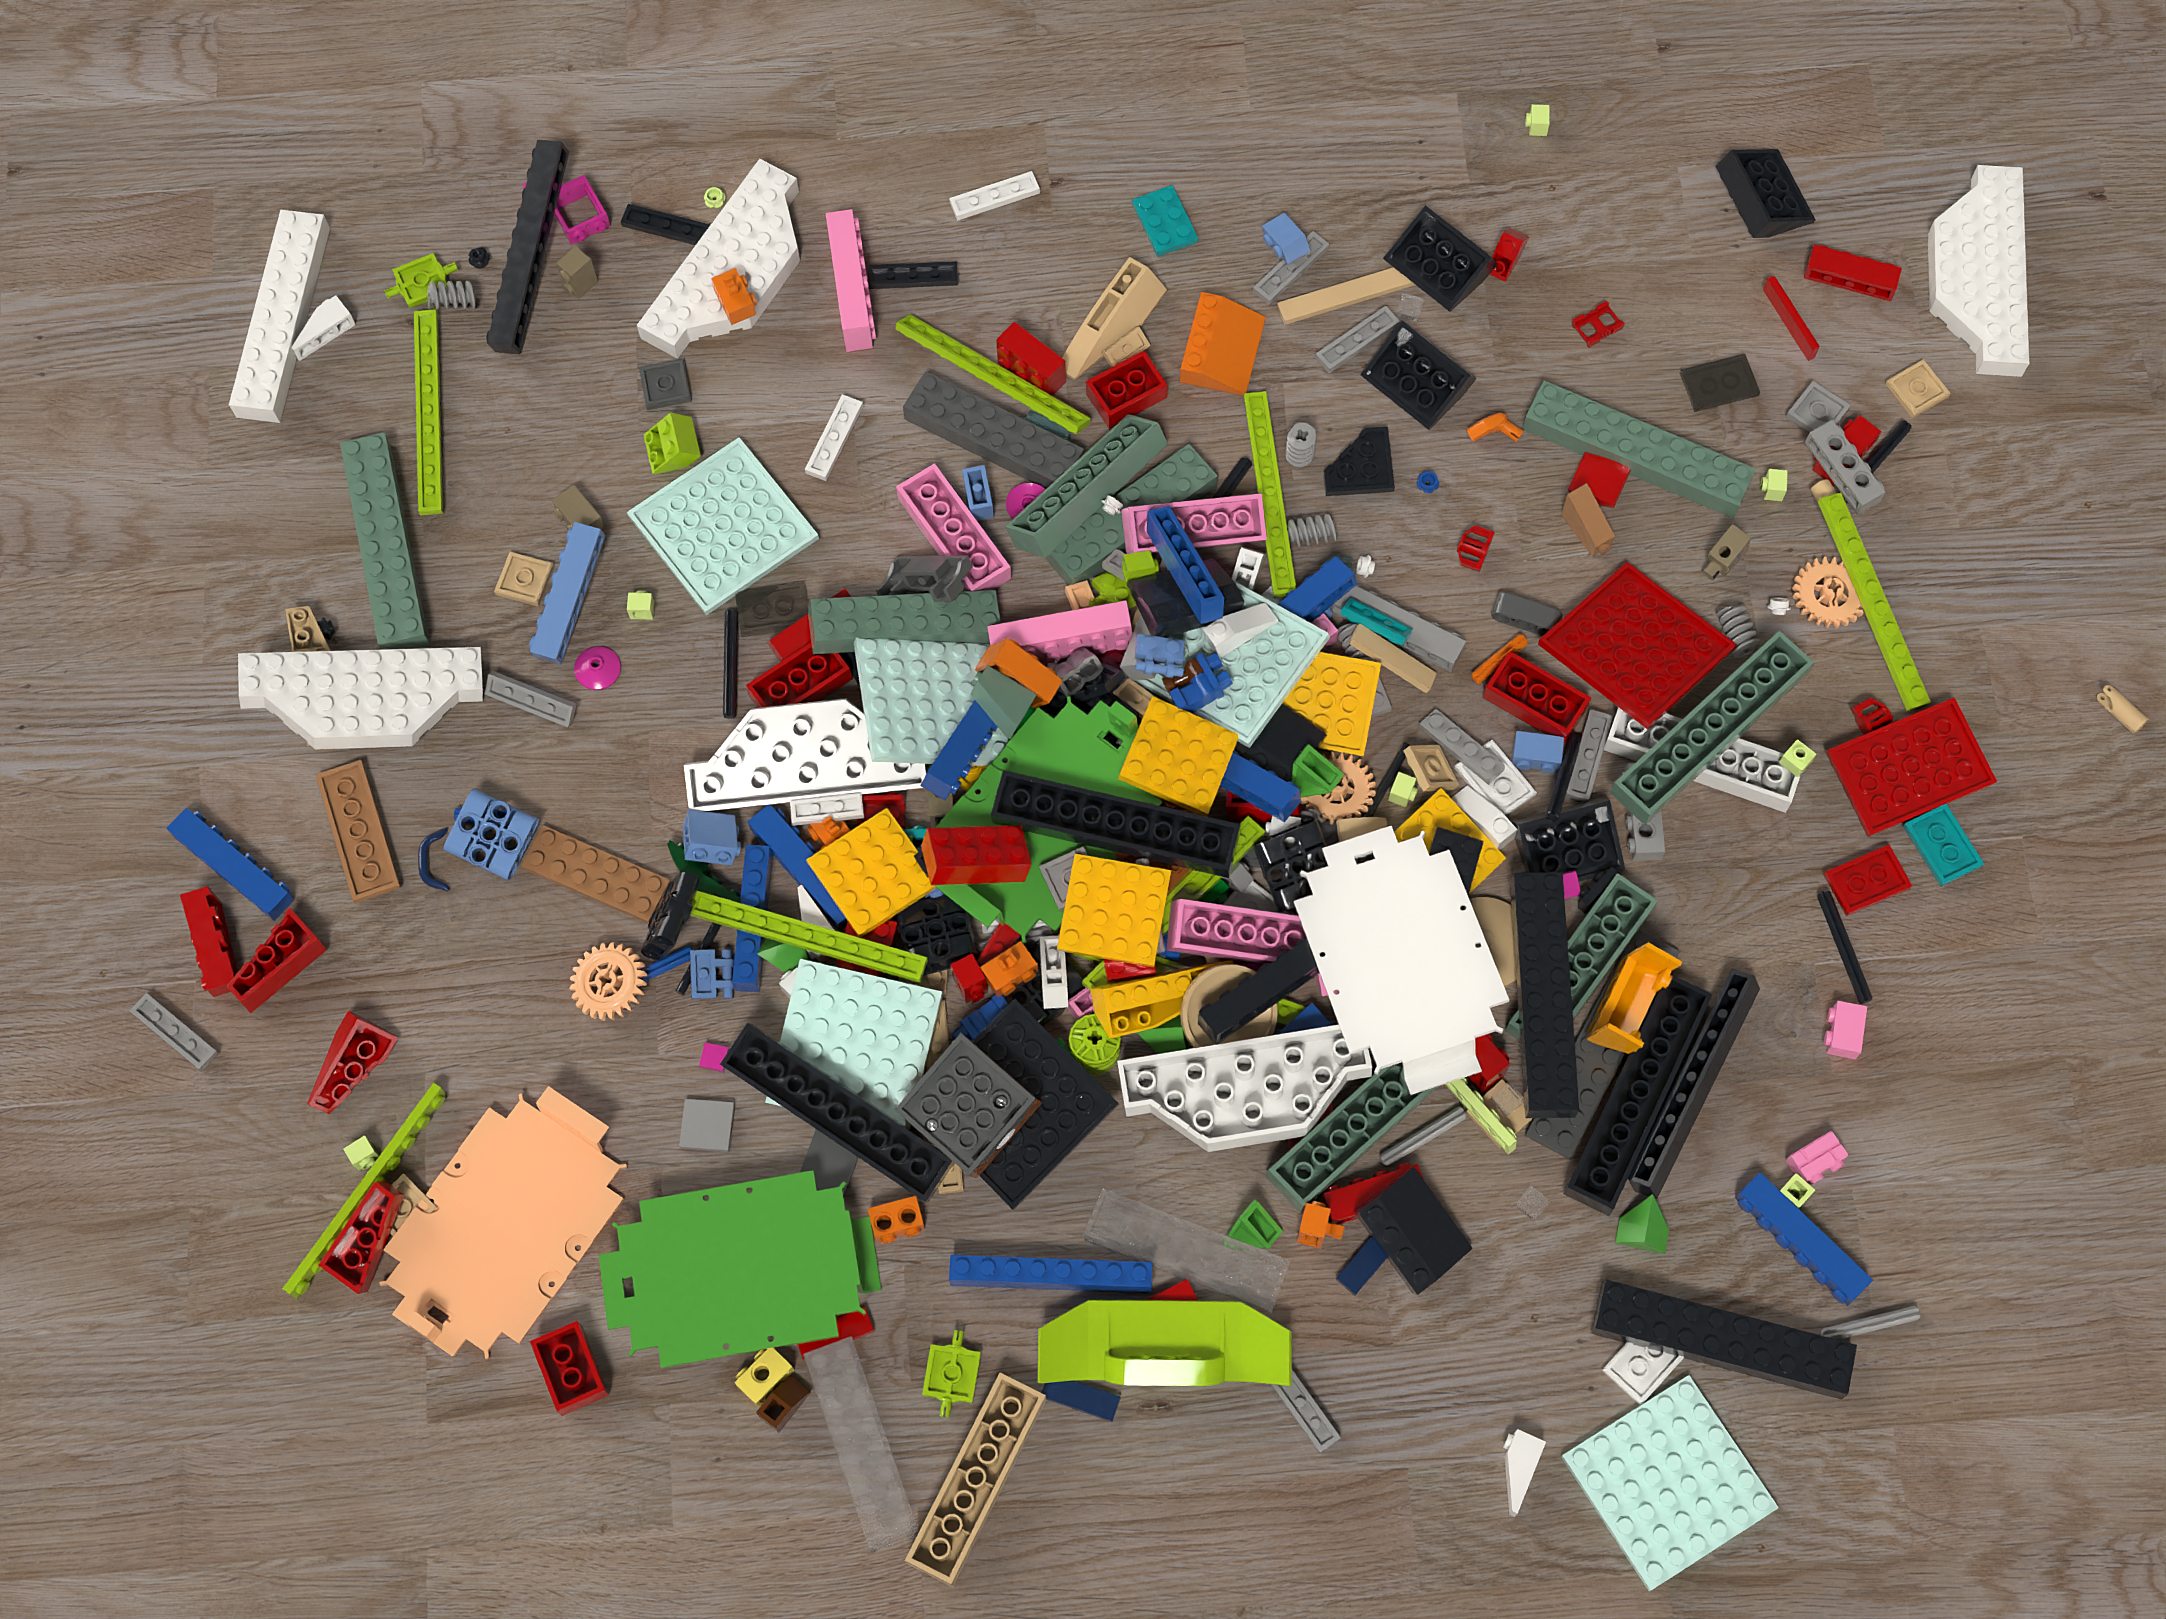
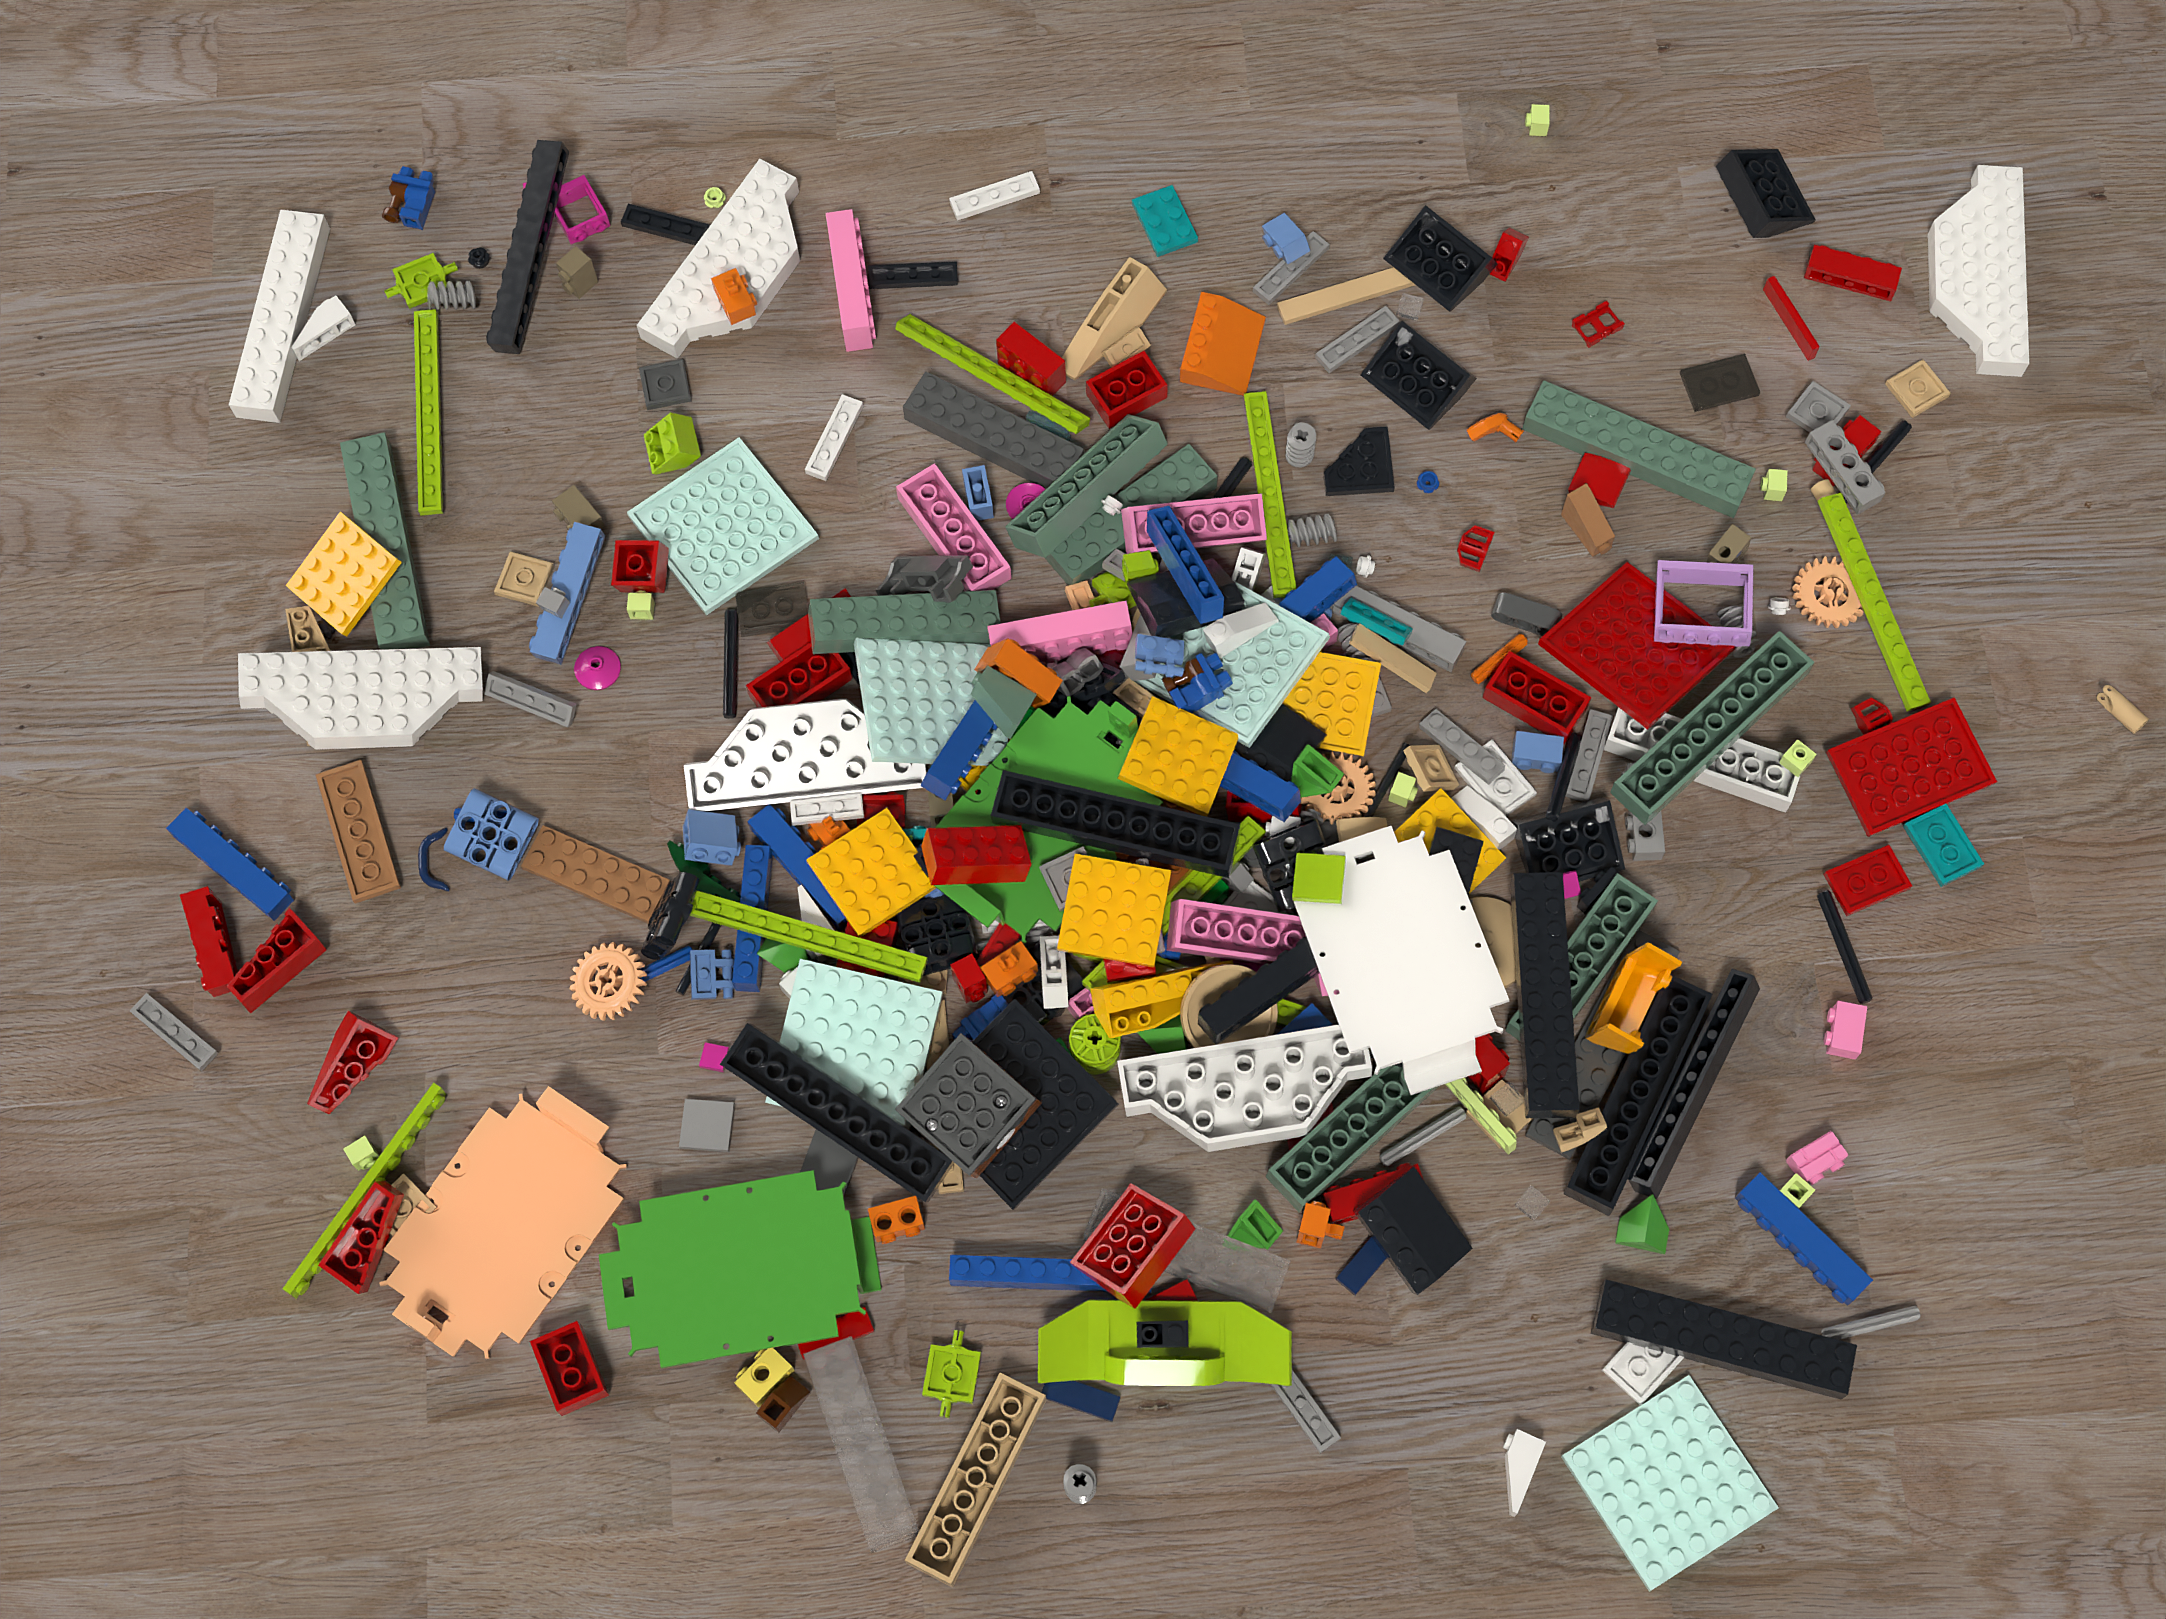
(343, 574): none -> yellow plate
(413, 192): none -> blue hips
(553, 601): none -> light grey plate
(639, 566): none -> red brick
(1082, 1493): none -> light grey piece
(1133, 1245): none -> red slope
(1162, 1334): none -> black slope
(1319, 878): none -> lime tile
(1588, 1126): none -> tan slope
(1704, 574): none -> lavender window

